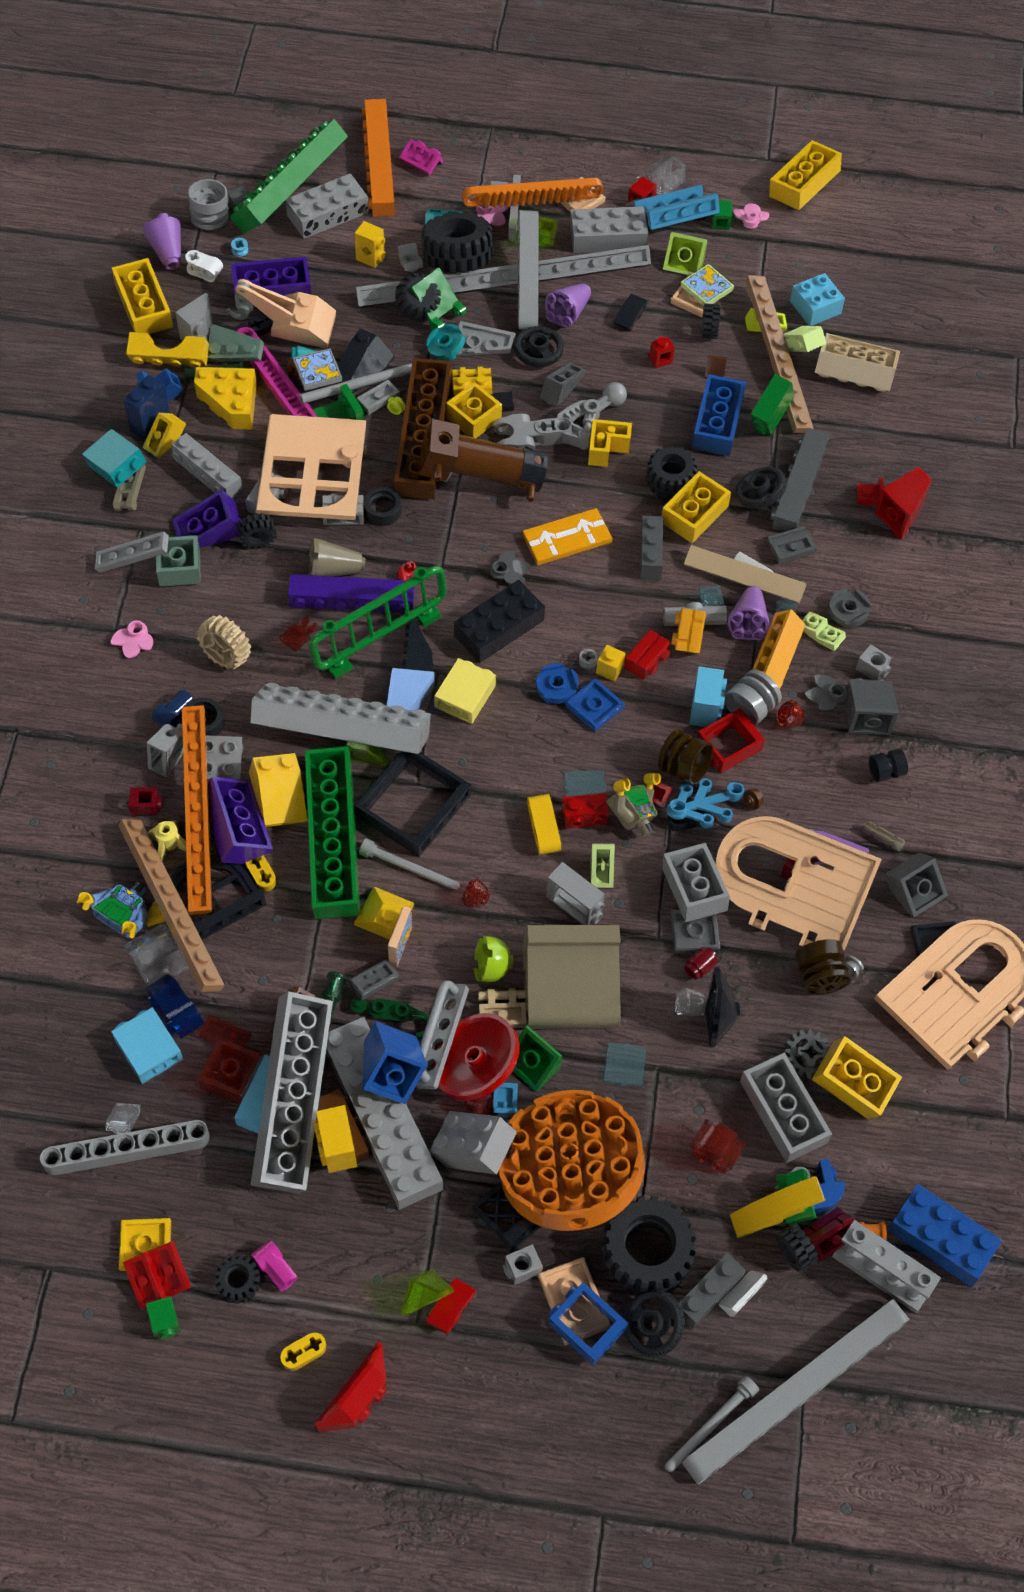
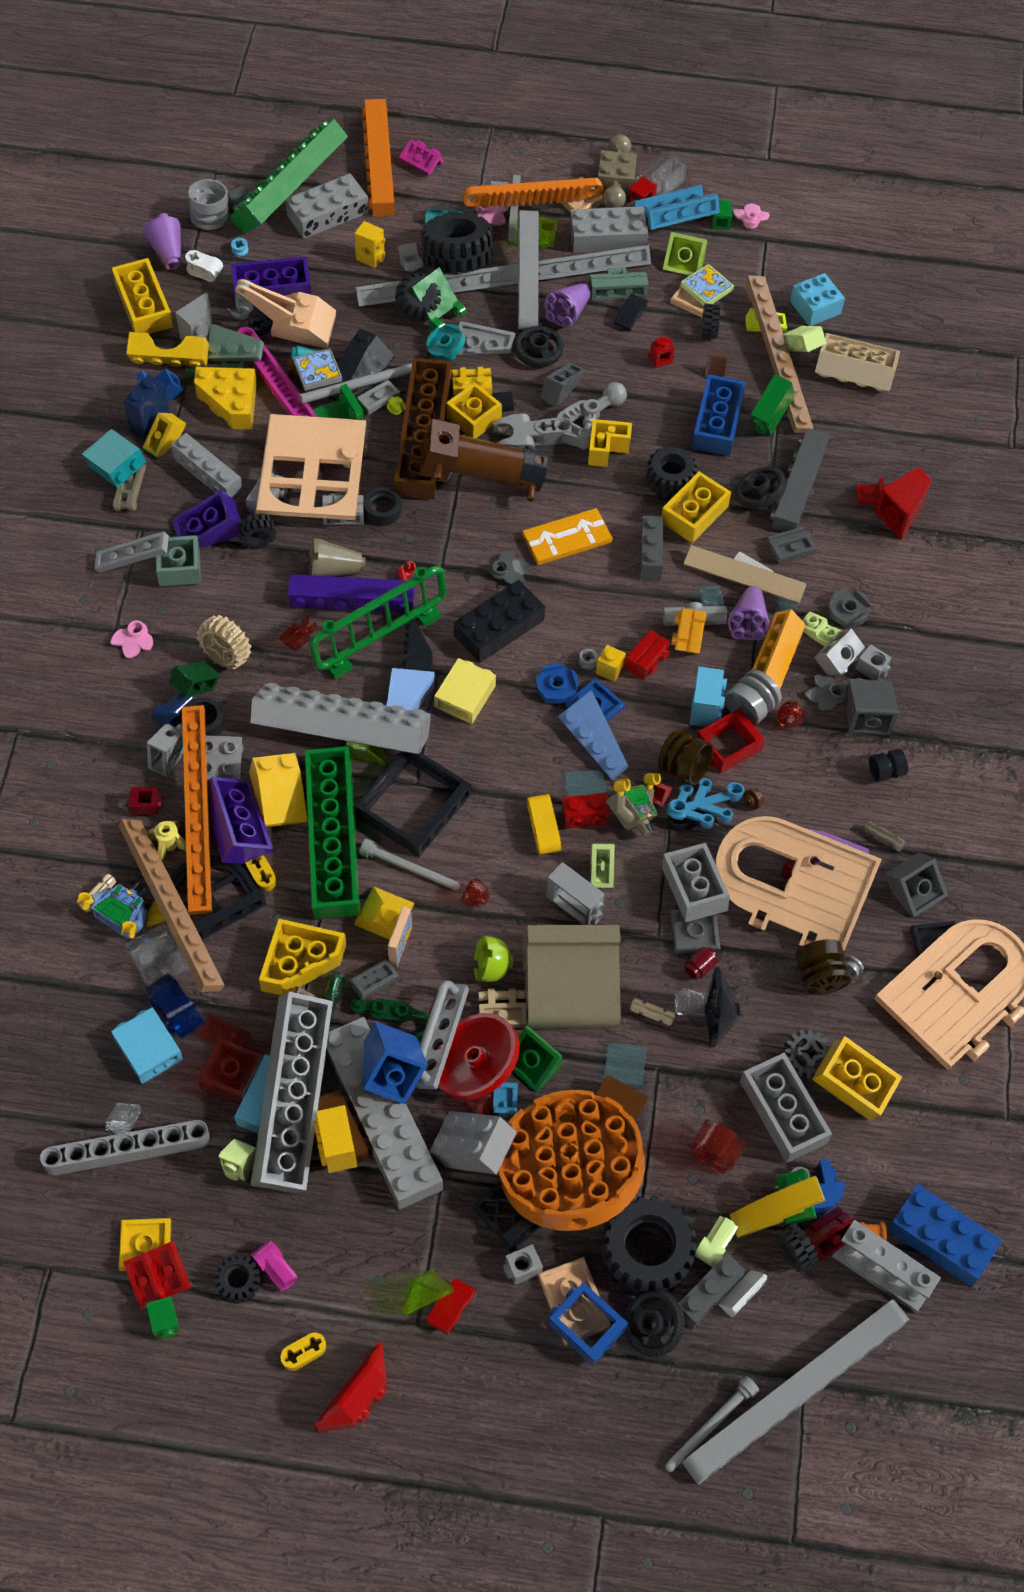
(107, 882): none -> tan axle
(194, 678): none -> dark green brick
(237, 1159): none -> yellowish green slope
(299, 956): none -> yellow brick
(592, 731): none -> medium blue wing
(617, 171): none -> dark tan brick
(618, 284): none -> sand green piece
(631, 1099): none -> reddish brown brick
(652, 1011): none -> tan axle
(713, 1247): none -> yellowish green piece
(805, 175): yellow brick -> none
(840, 653): none -> light grey brick

